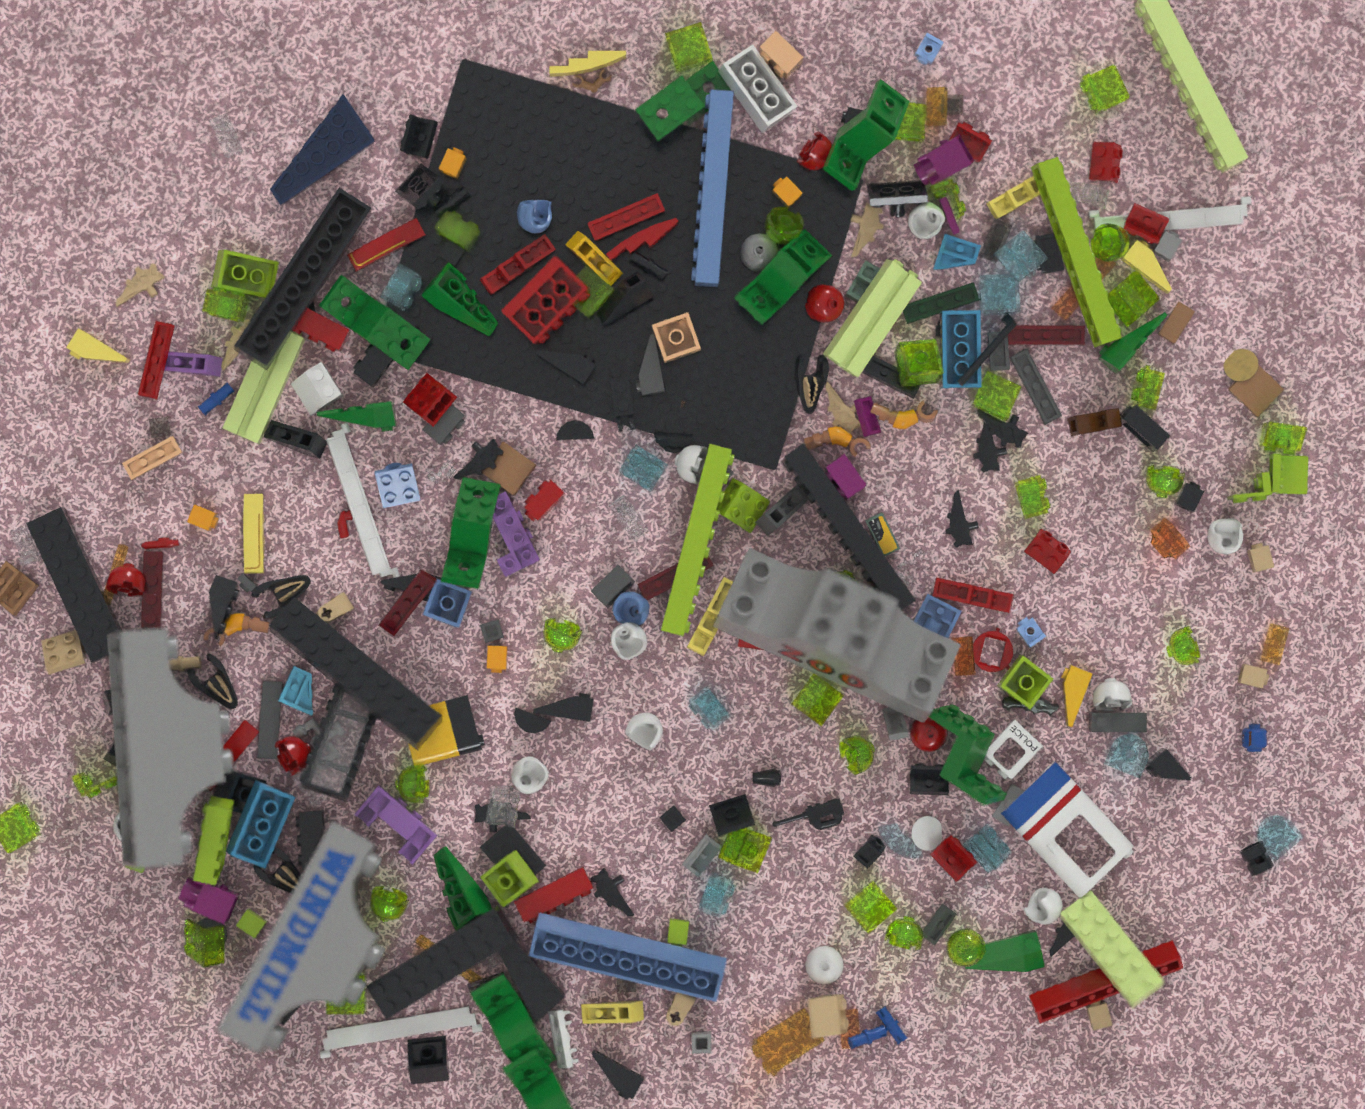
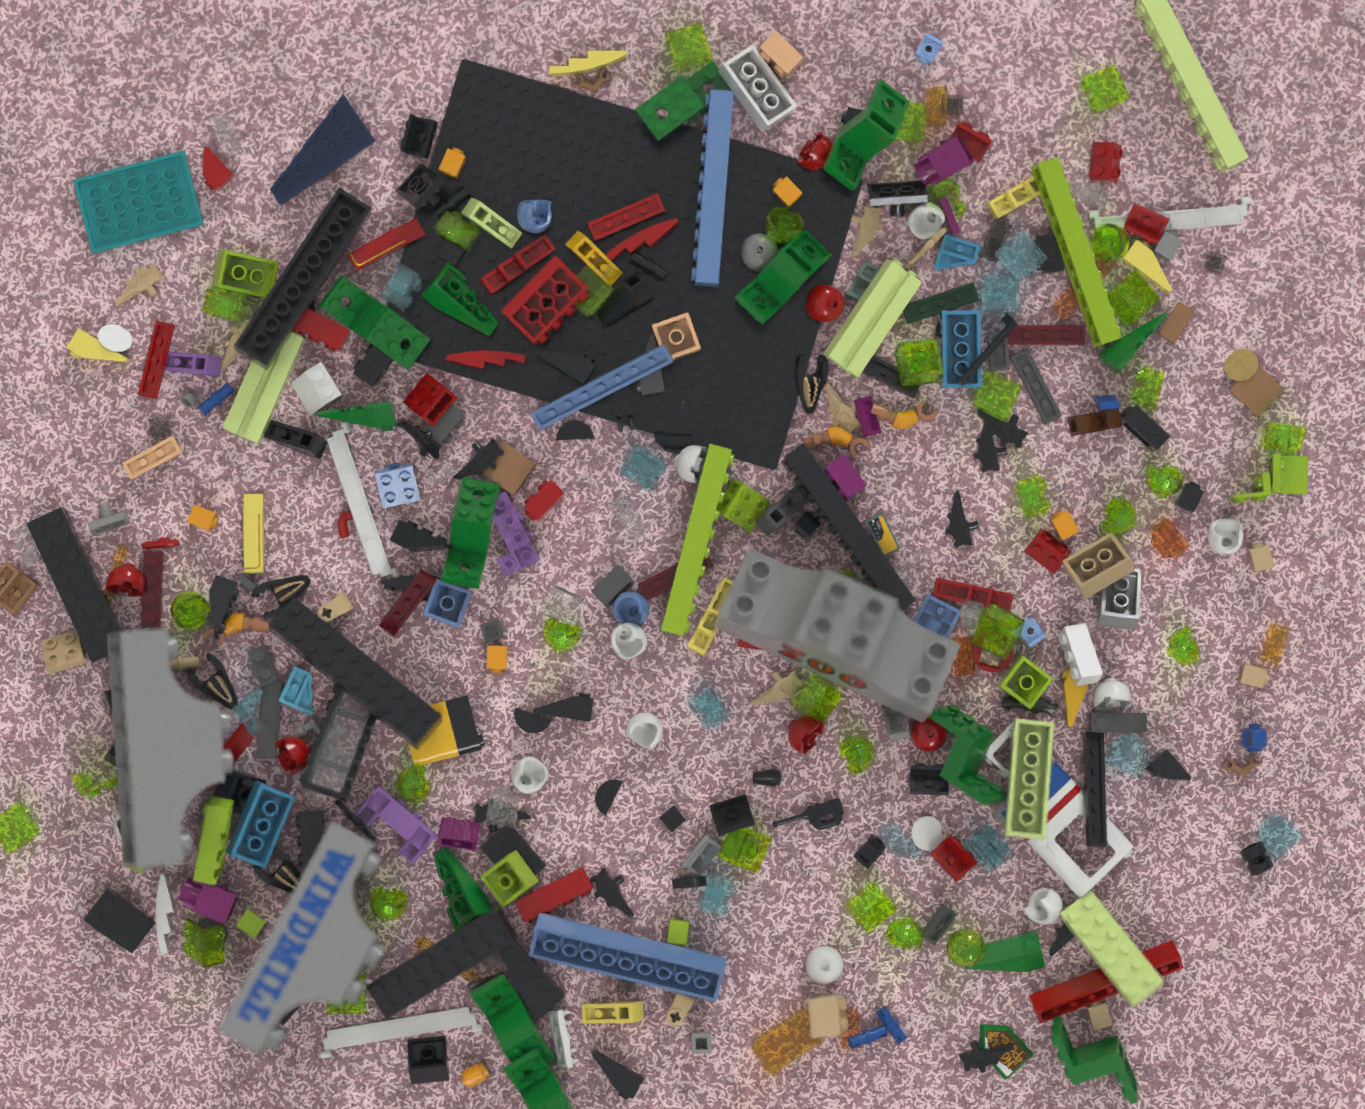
(108, 520): none -> light grey tile
(115, 338): none -> white sticker
(119, 920): none -> black slope
(138, 202): none -> teal plate
(164, 906): none -> white slope
(188, 399): none -> light grey hinge
(189, 610): none -> clear neon green cylinder
(214, 171): none -> red slope
(244, 712): none -> clear light blue bracket
(263, 666): none -> dark grey plate
(347, 813): none -> black piece
(417, 540): none -> black slope
(423, 439): none -> black piece
(458, 833): none -> magenta brick
(475, 1074): none -> light orange brick
(479, 358): none -> red slope
(491, 222): none -> yellowish green slope
(563, 605): none -> clear bracket
(602, 386): none -> medium blue plate
(606, 794): none -> black tile
(689, 882): none -> black beam
(781, 689): none -> tan piece
(804, 732): none -> red cylinder
(806, 525): none -> black slope
(929, 244): none -> tan piece
(970, 616): none -> clear bracket
(981, 1057): none -> black piece
(998, 631): none -> clear neon green slope
(1000, 1035): none -> tile
(1029, 779): none -> yellowish green brick
(1063, 525): none -> light orange brick
(1080, 654): none -> white brick
(1094, 1060): none -> green bracket
(1095, 789): none -> black plate
(1098, 565): none -> tan brick
(1107, 402): none -> blue slope
(1120, 517): none -> clear neon green cylinder
(1121, 602): none -> light grey slope
(1214, 262): none -> clear smoke tile
(1243, 771): none -> medium nougat arm

